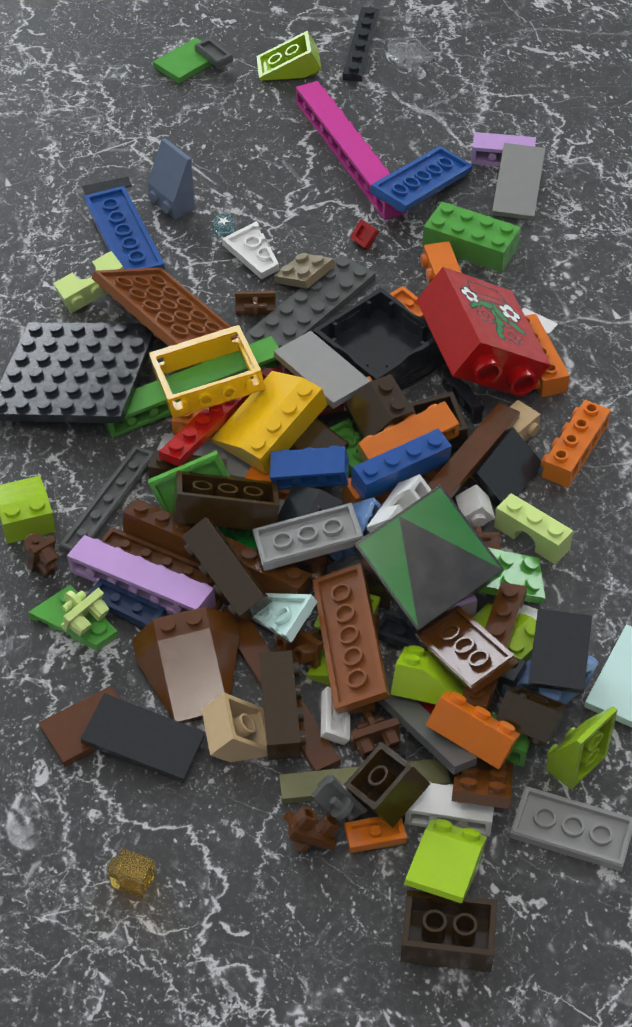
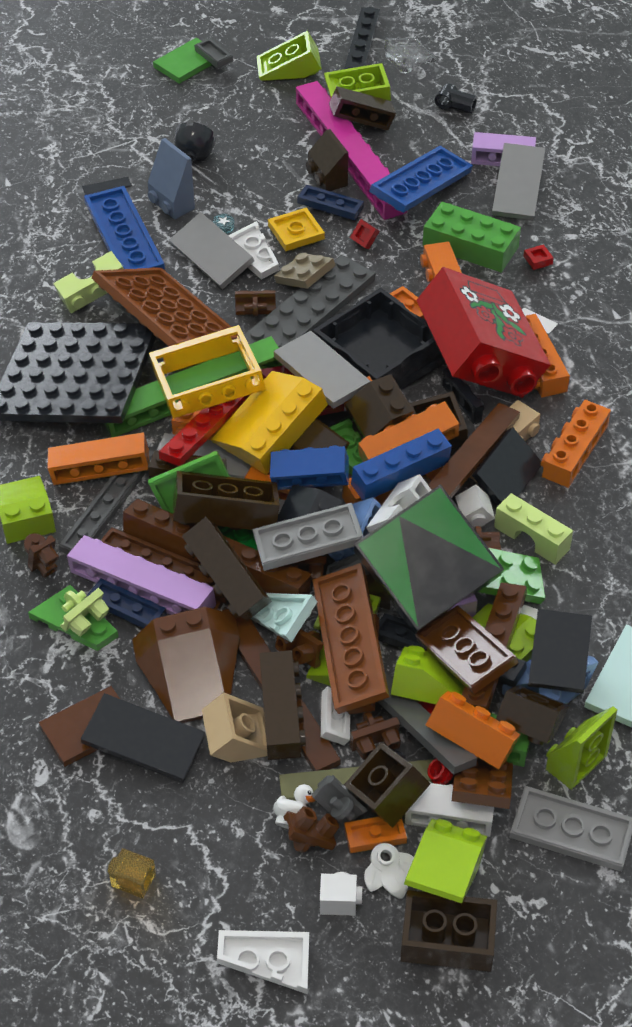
(98, 458): none -> orange brick
(194, 140): none -> black cylinder
(211, 250): none -> light grey tile
(267, 955): none -> white wing
(296, 229): none -> yellow plate
(302, 795): none -> white animal
(328, 162): none -> dark brown slope
(330, 202): none -> dark blue plate
(339, 894): none -> white brick
(362, 108): none -> dark brown brick
(364, 79): none -> lime slope
(388, 873): none -> white plate
(439, 773): none -> red plate
(451, 97): none -> black piece
(538, 257): none -> red plate

